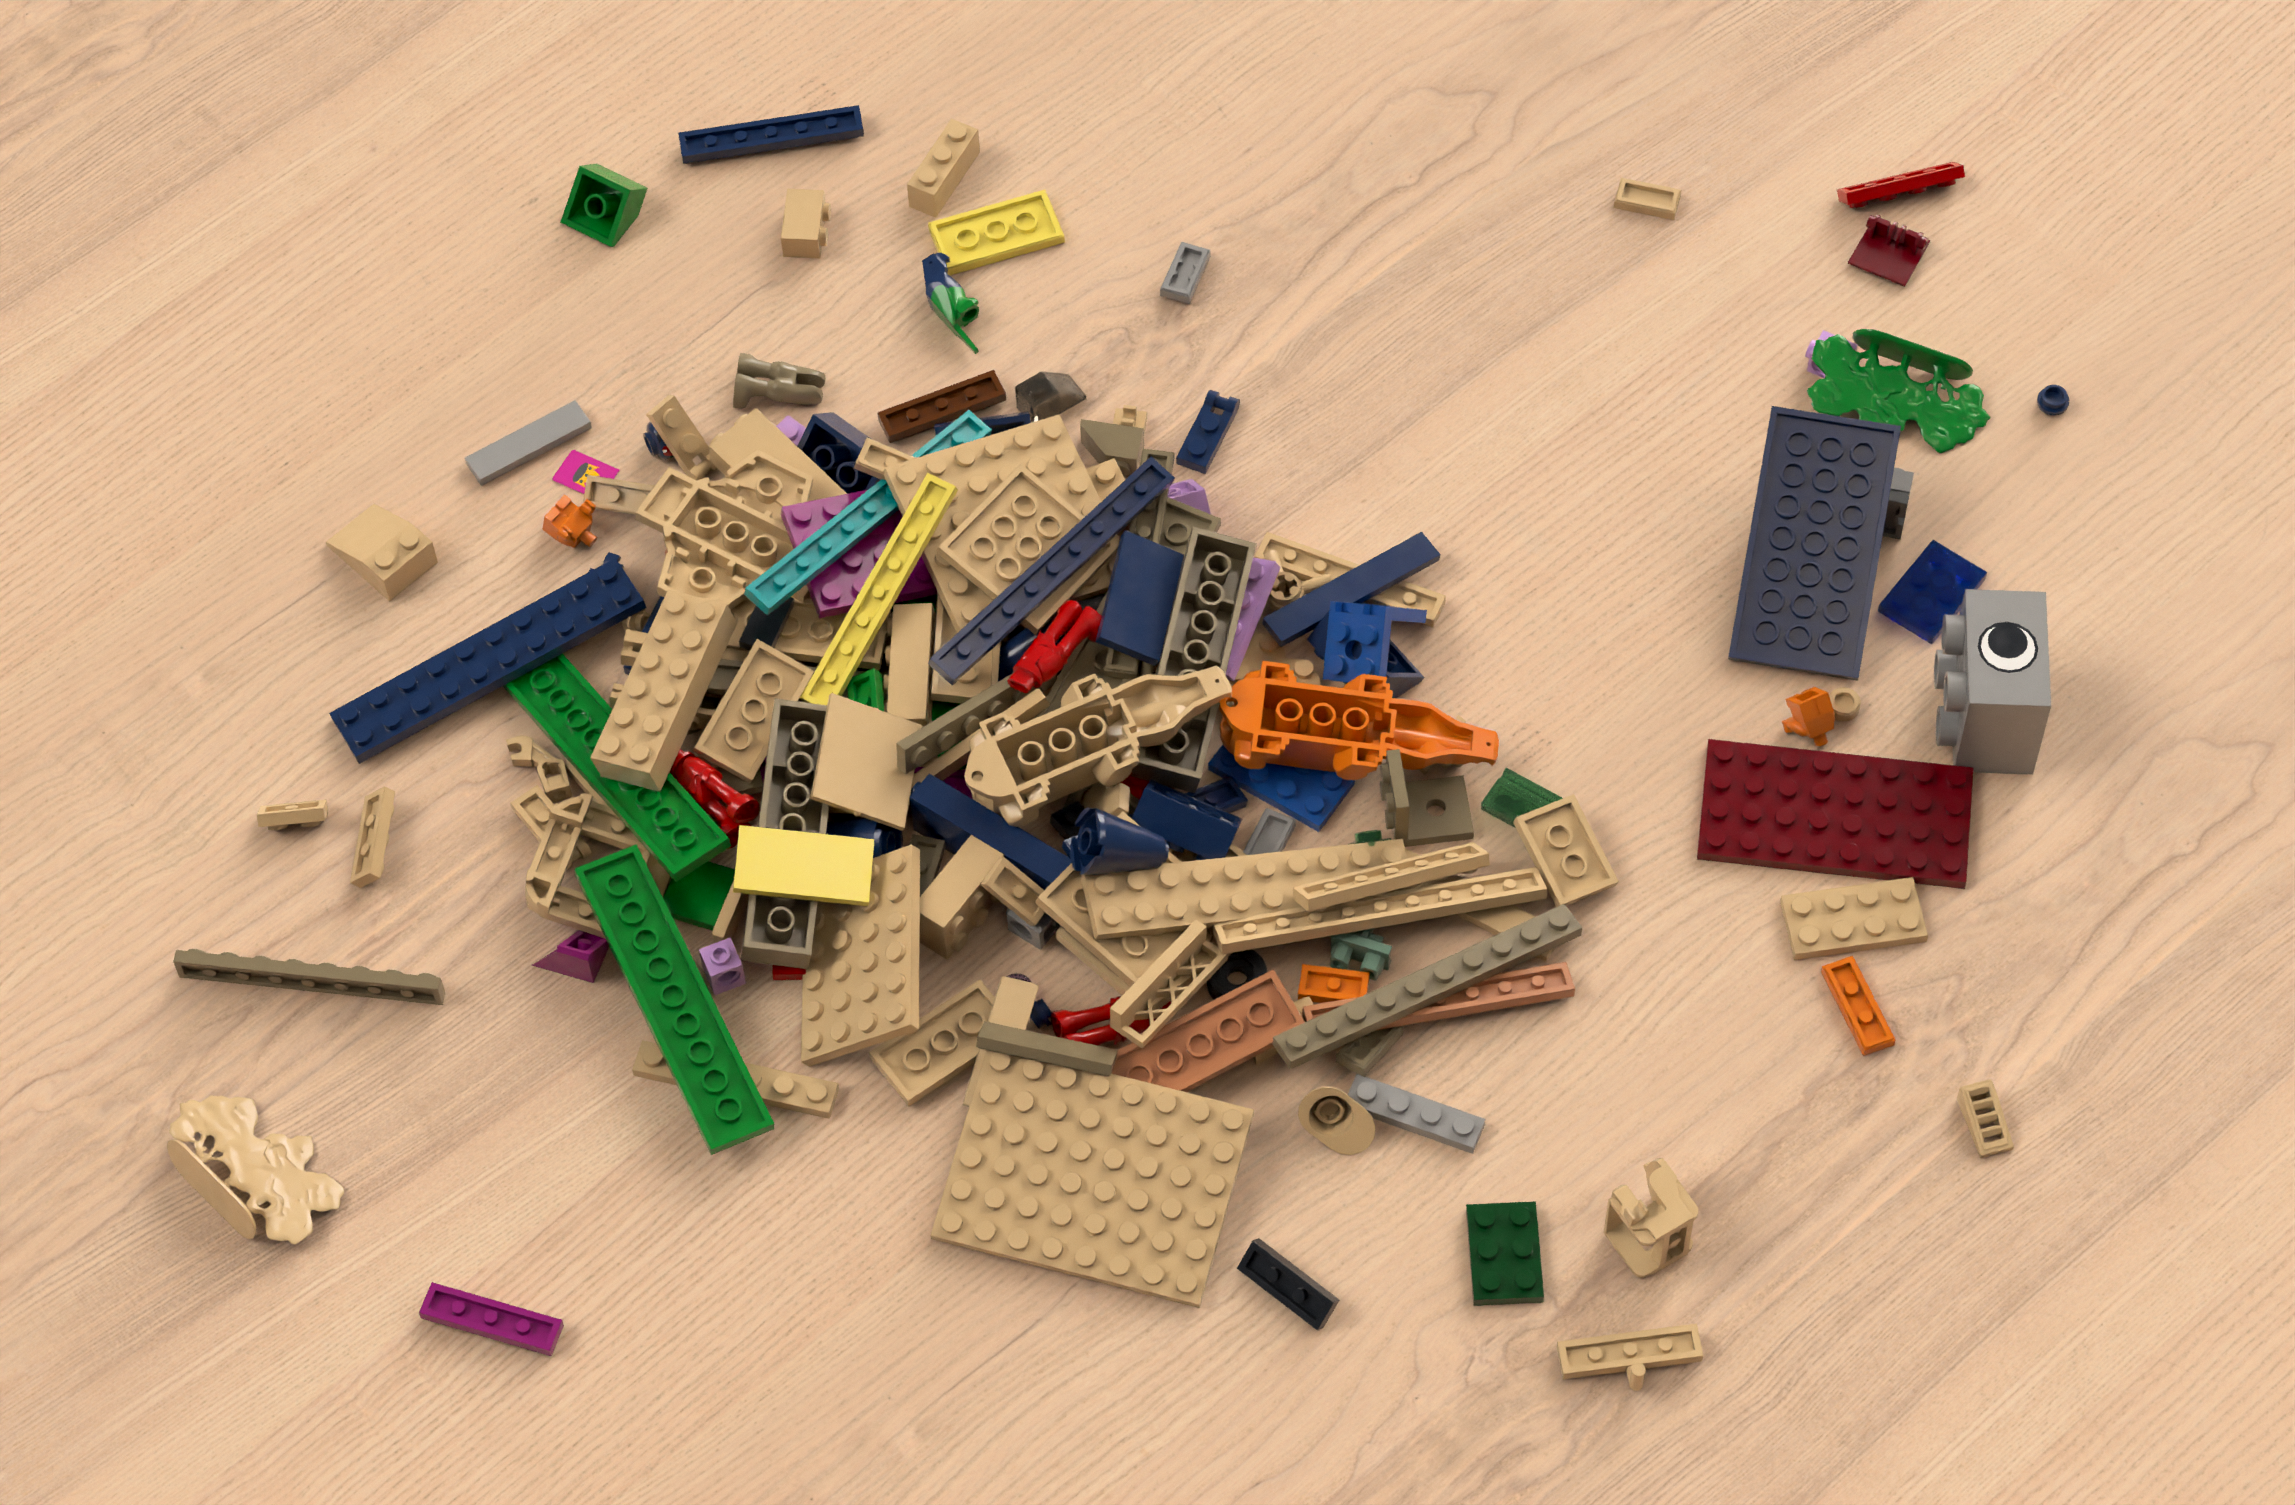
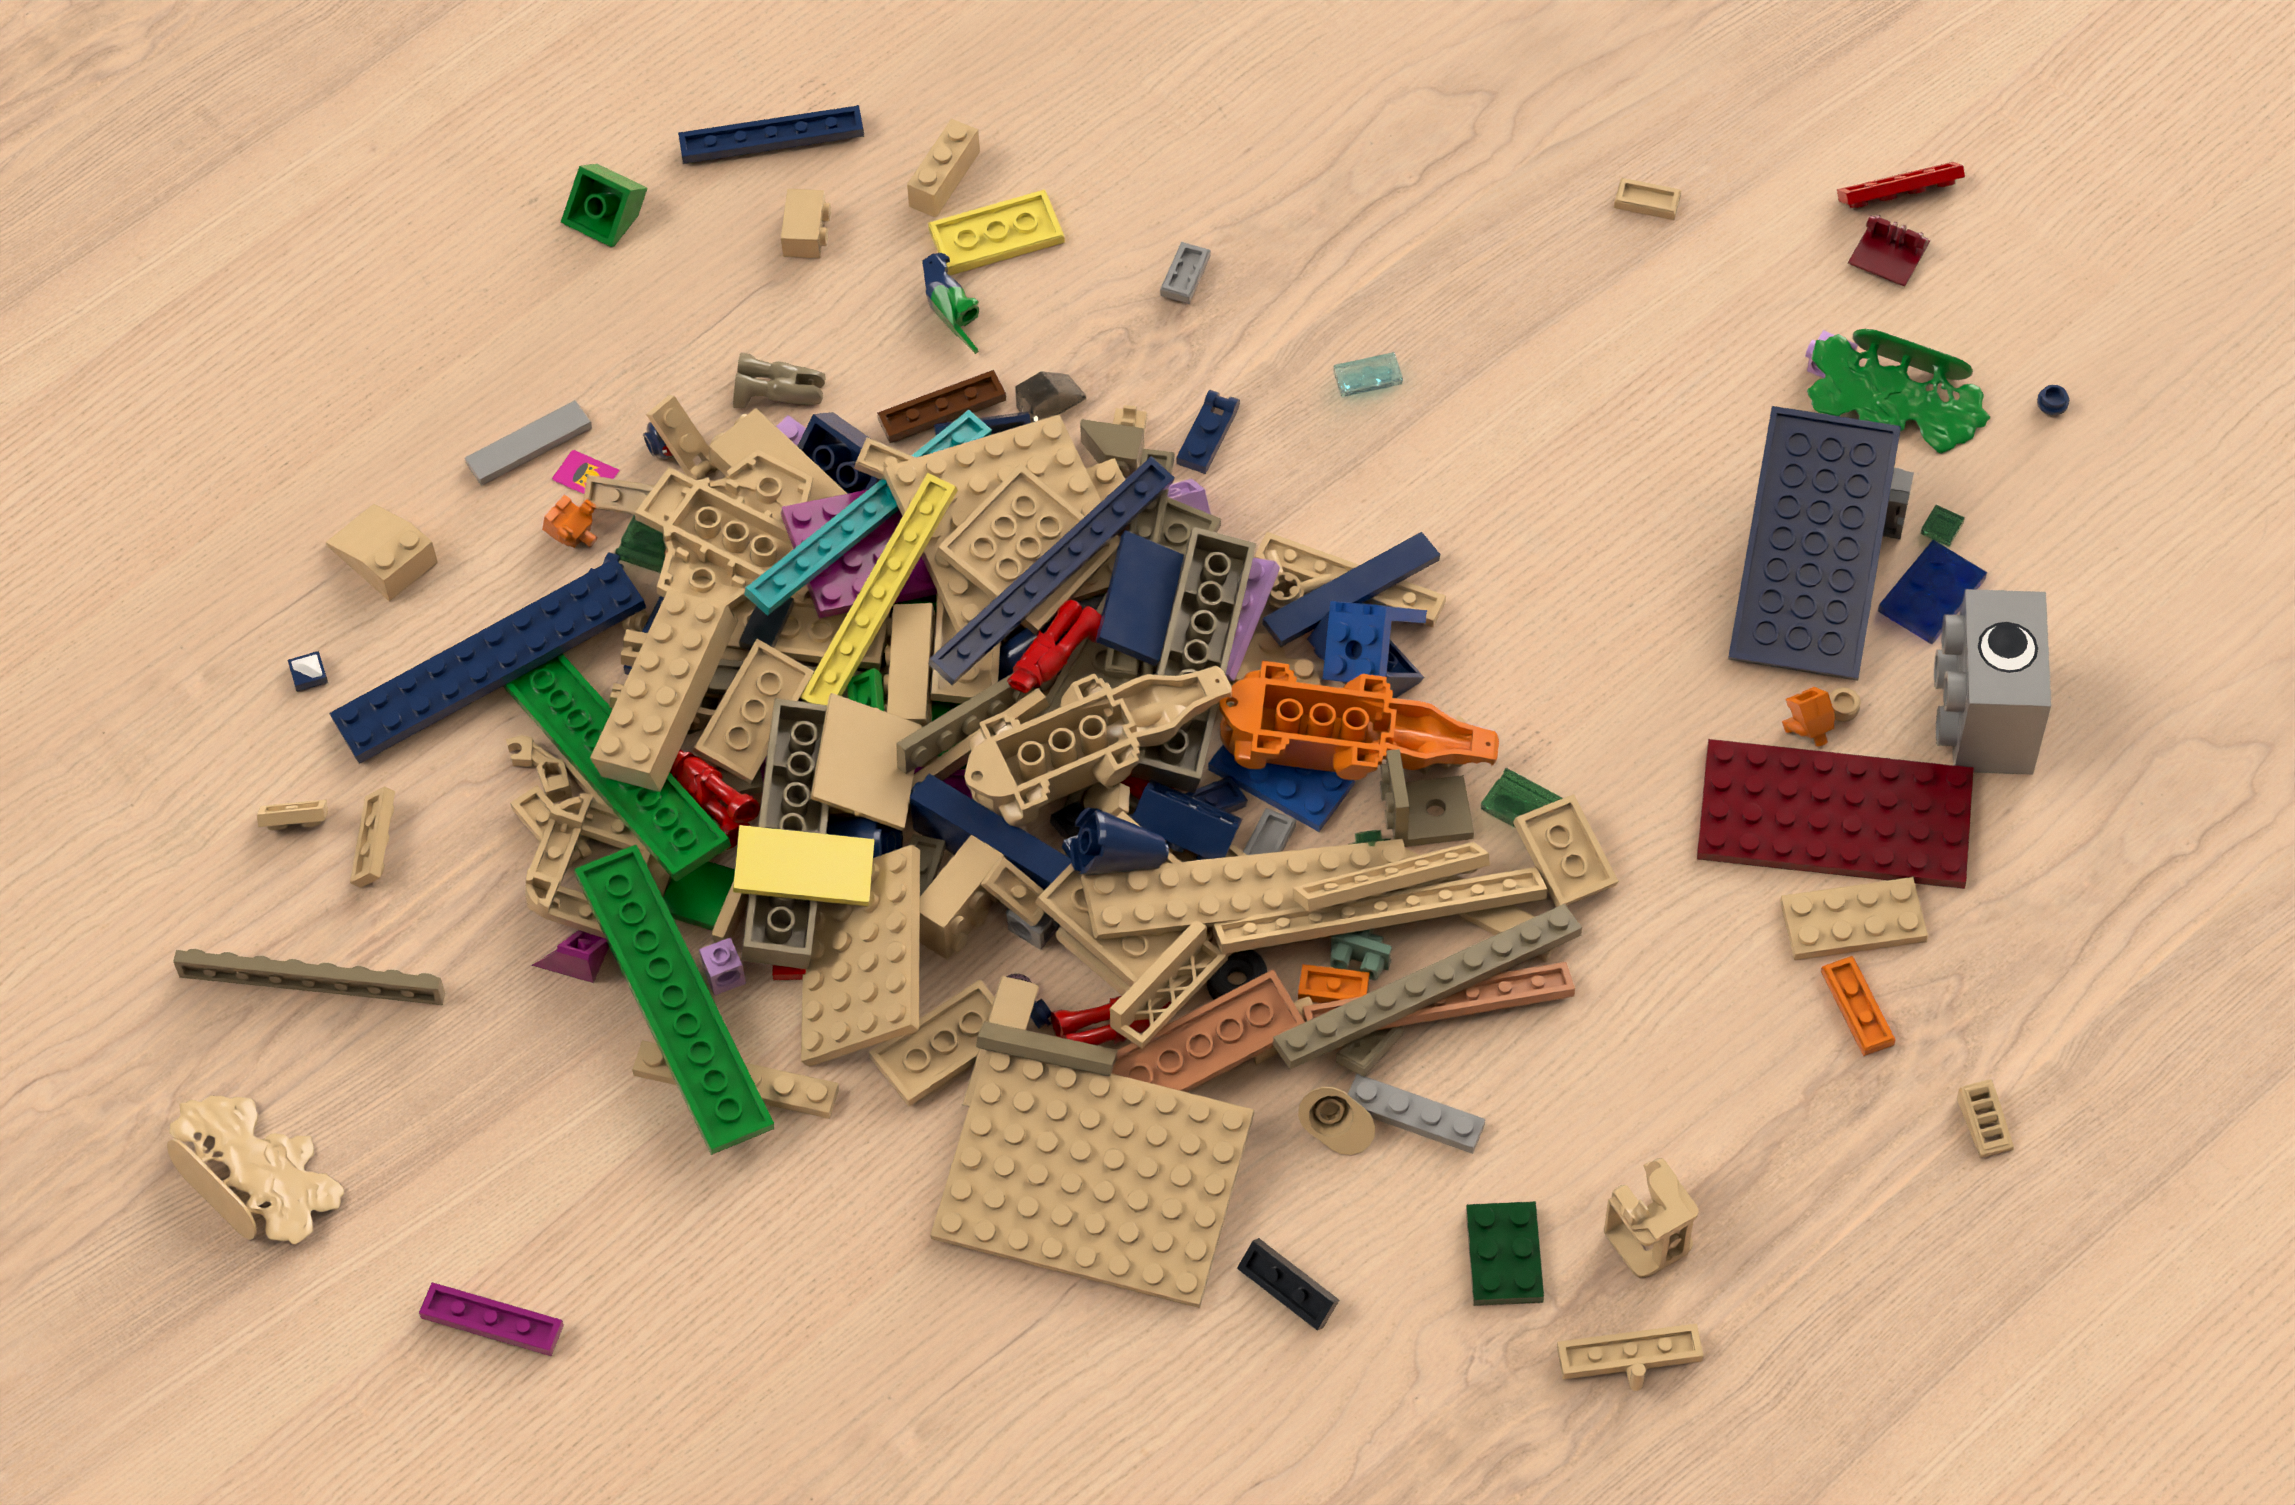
(307, 671): none -> tile
(642, 546): none -> clear green plate
(1368, 374): none -> clear light blue plate
(1942, 525): none -> clear green tile

